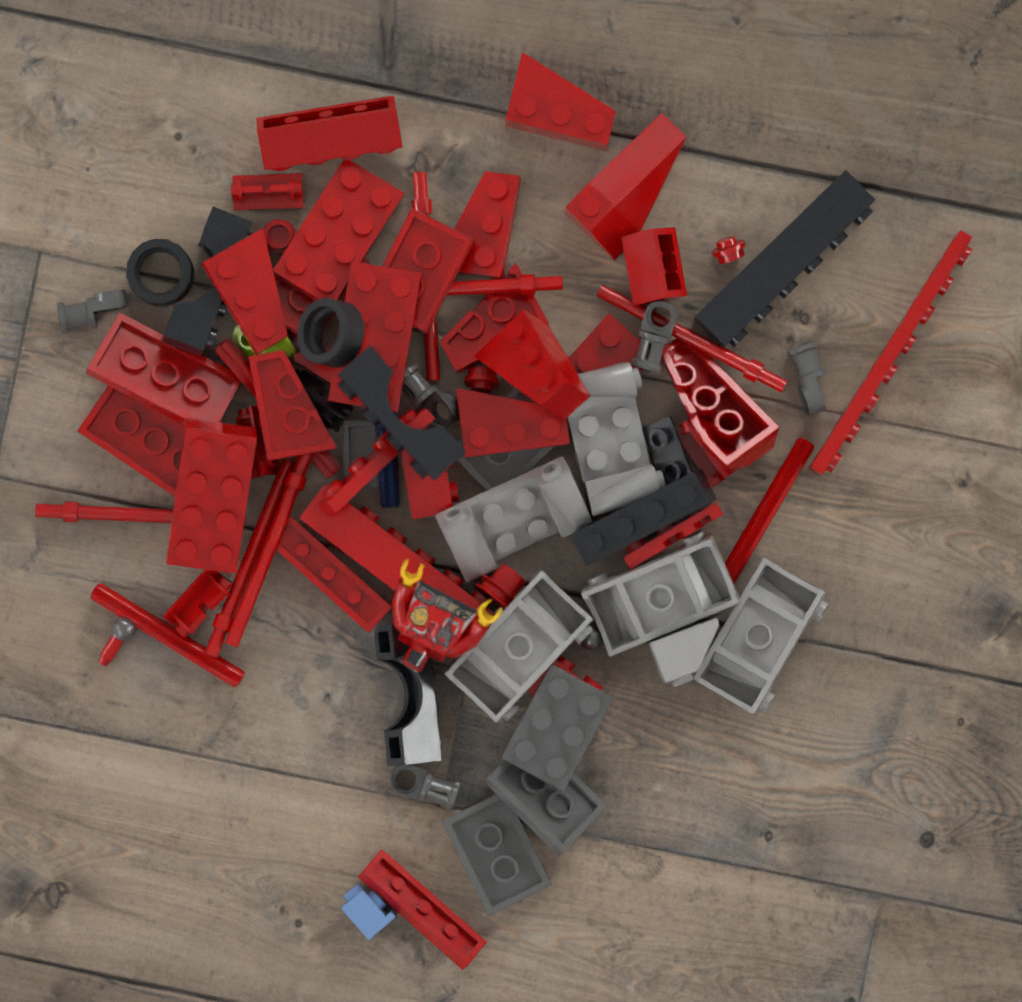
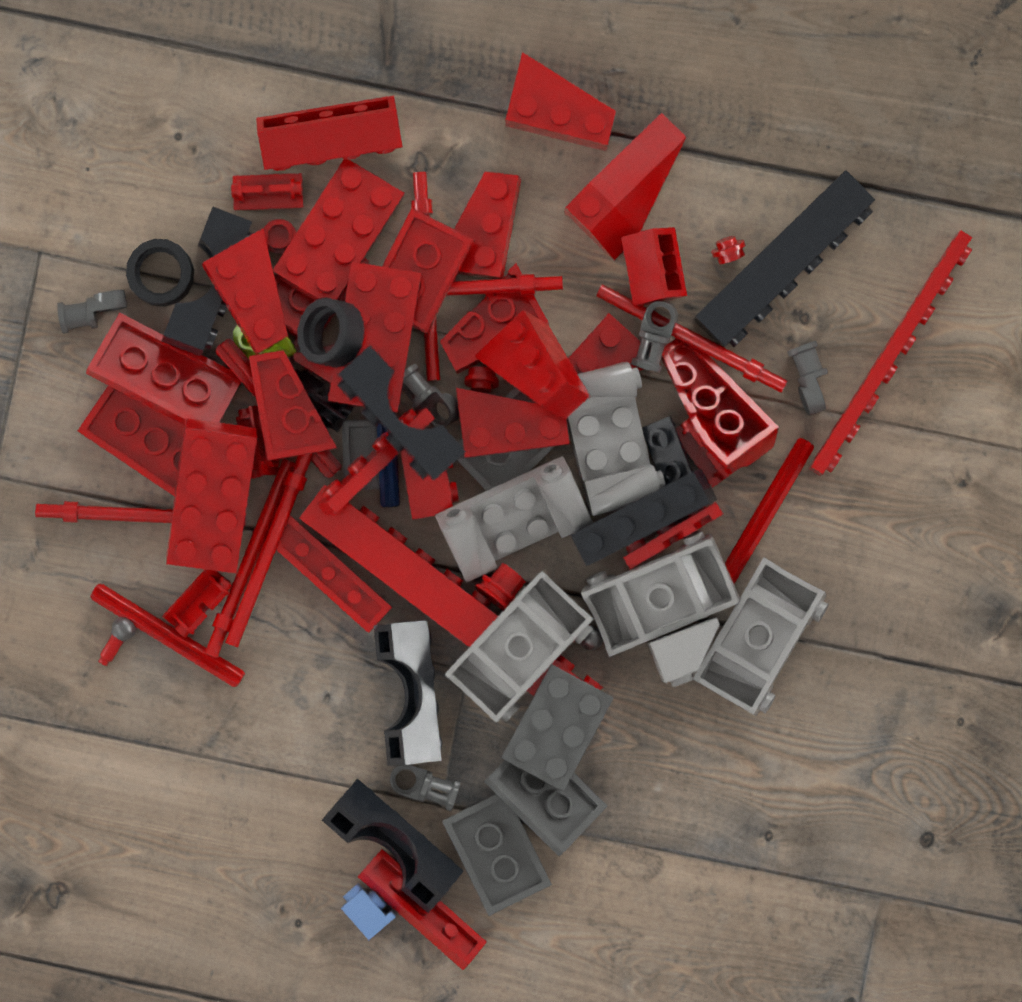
(424, 867): none -> black arch
(434, 621): torso -> none

